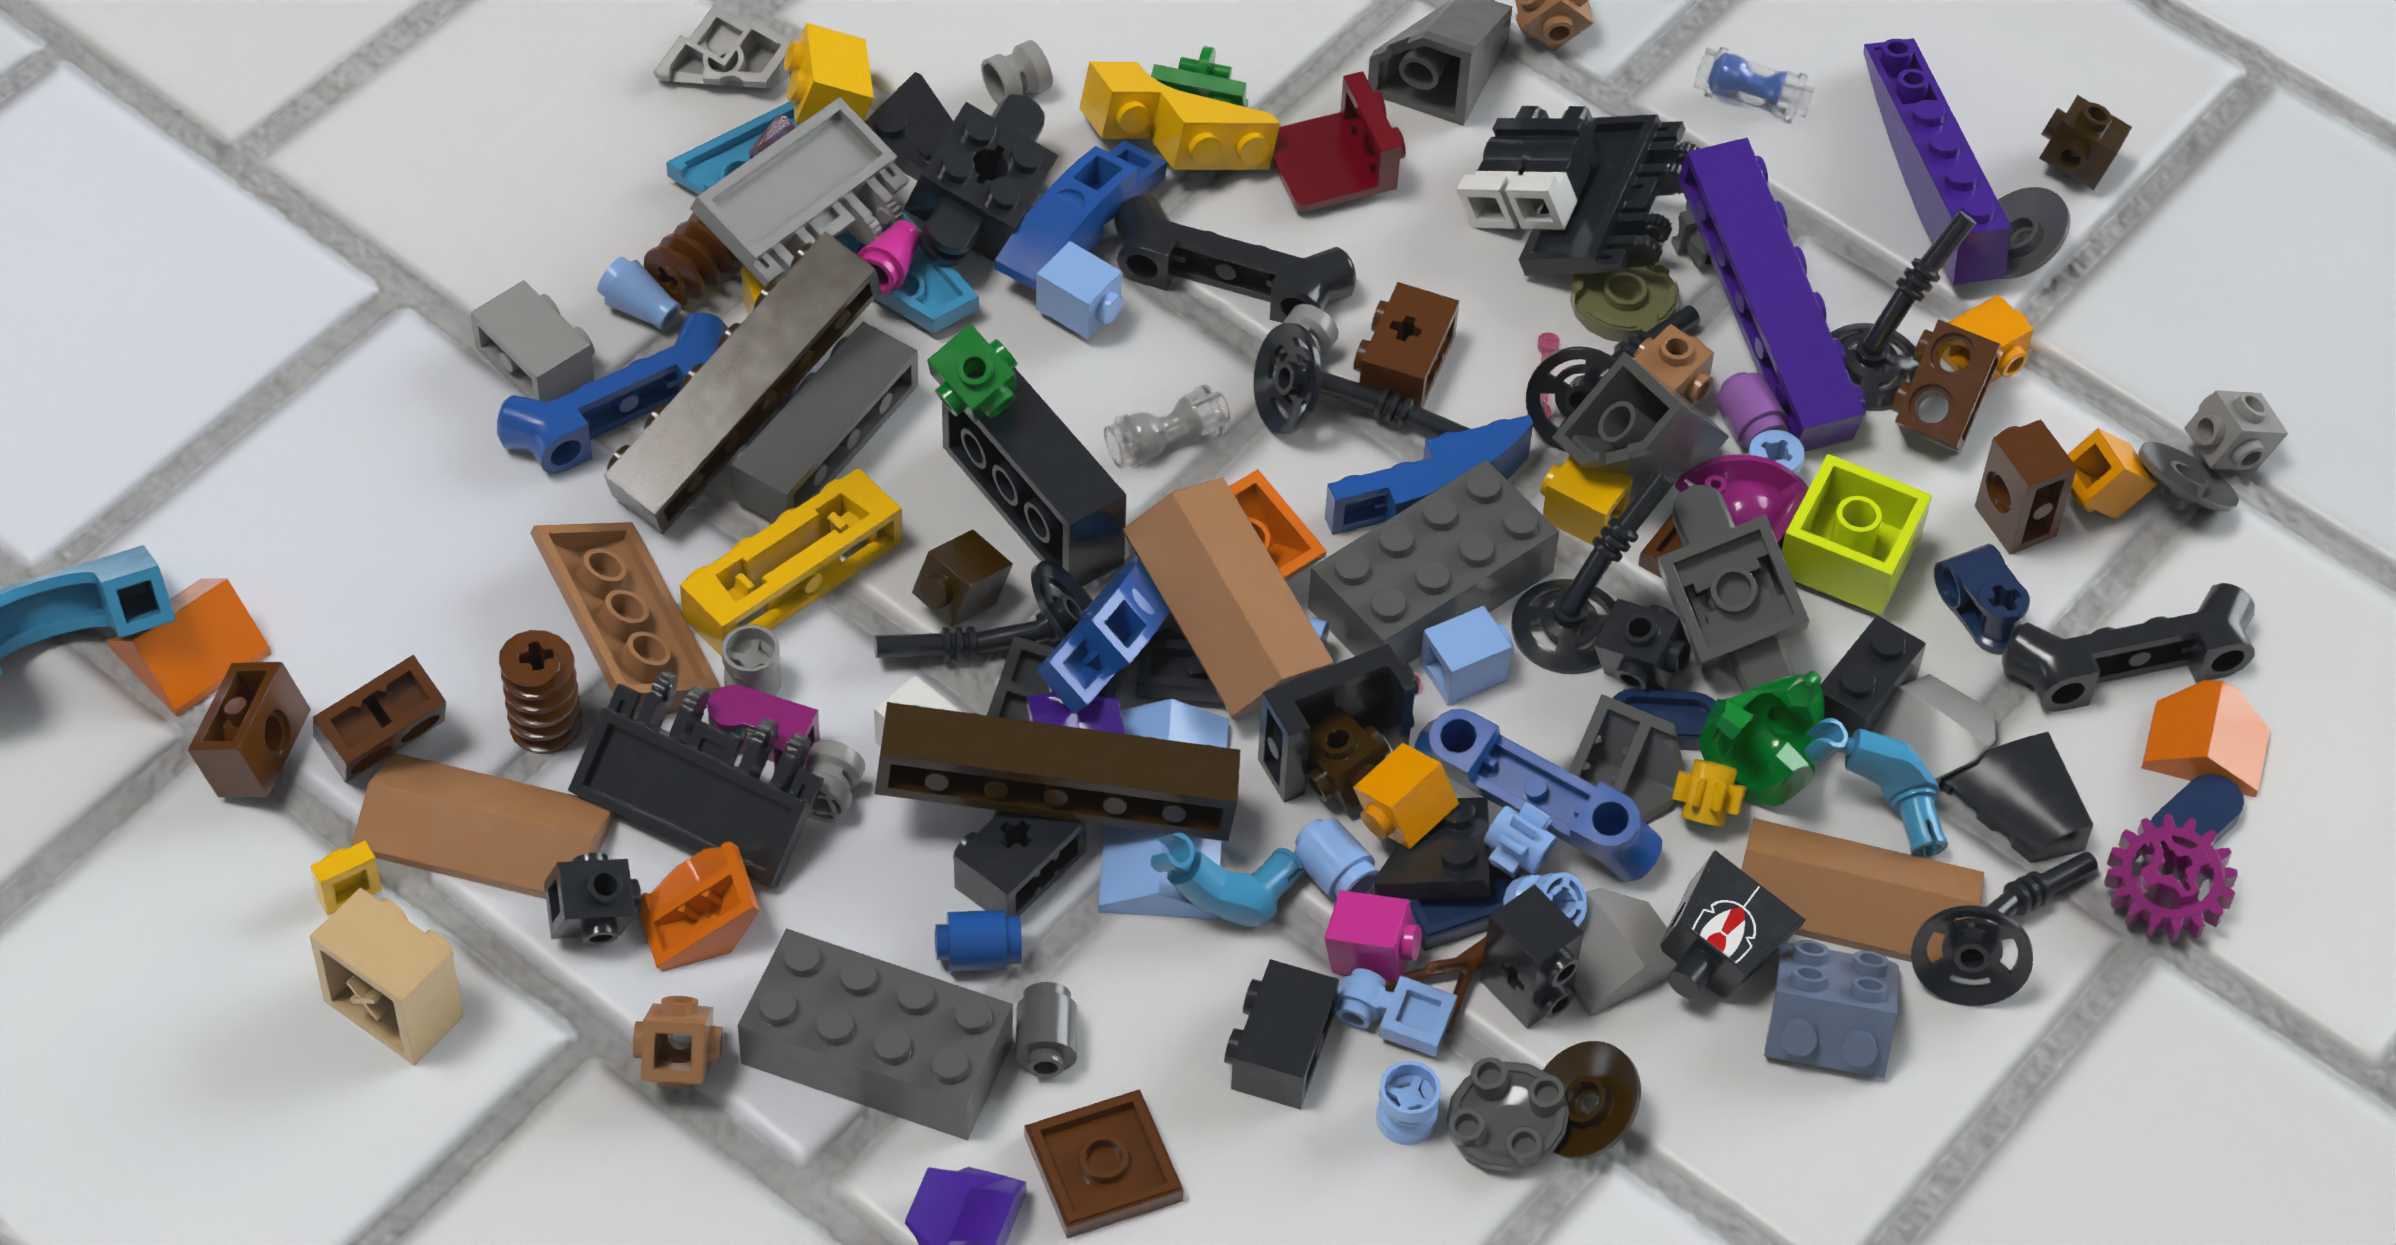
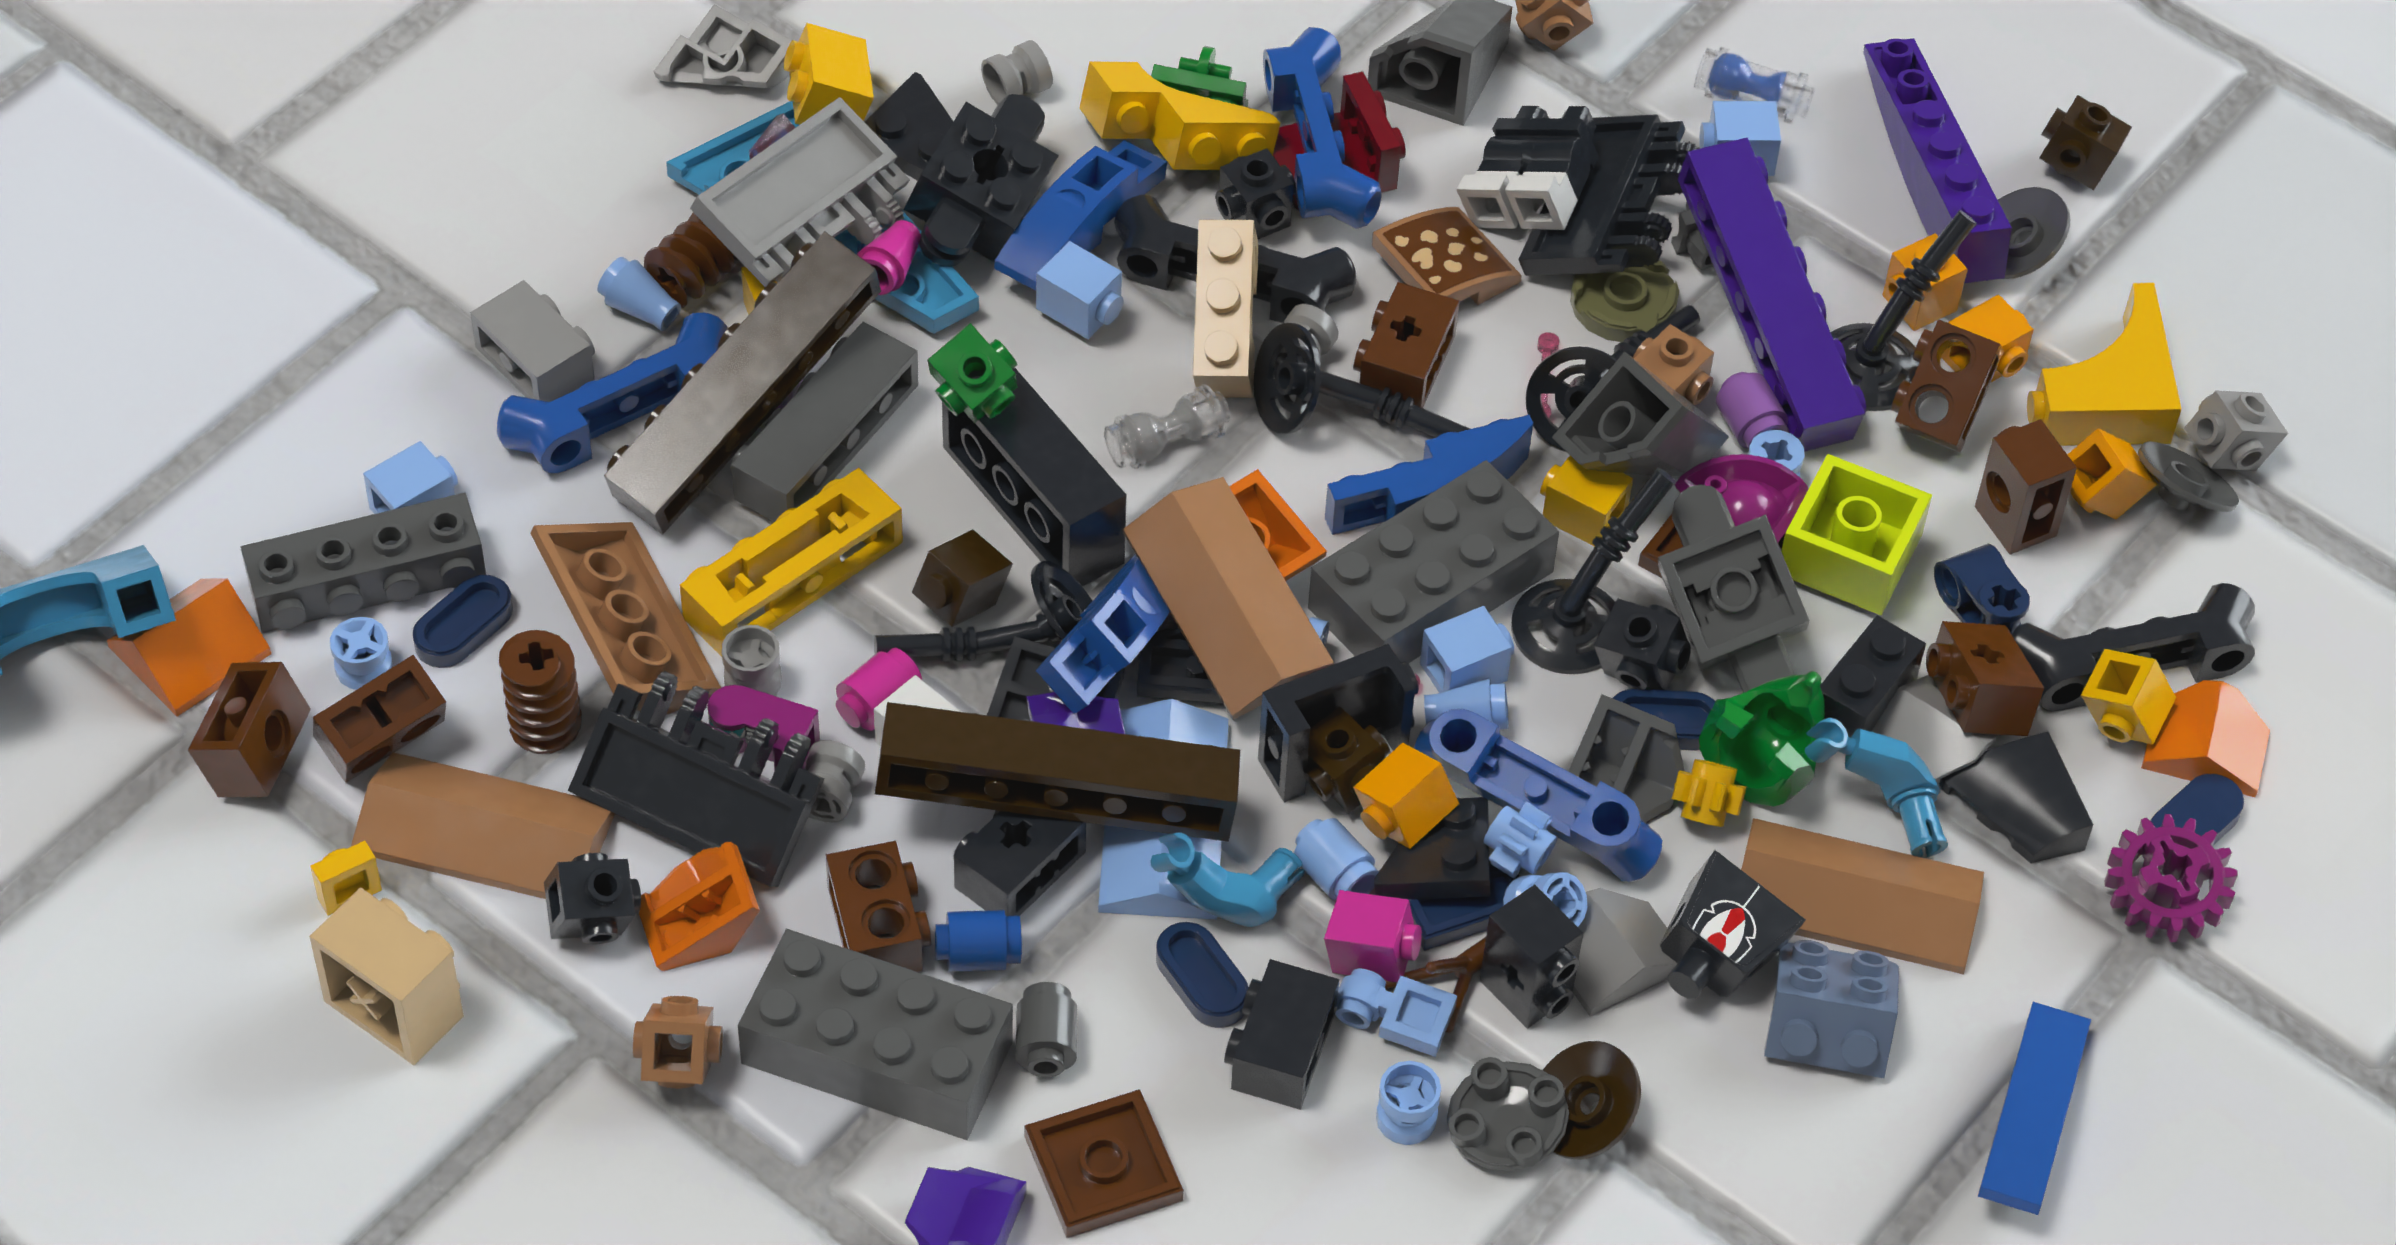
(356, 640): none -> light blue wheel
(363, 562): none -> dark grey brick
(409, 479): none -> light blue brick
(462, 621): none -> dark blue tile
(868, 913): none -> reddish brown brick
(872, 685): none -> dark pink brick
(1201, 974): none -> dark blue tile
(1224, 306): none -> tan arch
(1258, 191): none -> black brick
(1322, 181): none -> blue plate
(1445, 255): none -> slope
(1479, 697): none -> light blue cone
(1745, 119): none -> light blue brick
(1945, 294): none -> light orange brick
(1975, 944): black dish -> none
(1984, 678): none -> reddish brown brick
(2034, 1108): none -> blue slope
(2120, 390): none -> yellow arch
(2128, 697): none -> yellow brick

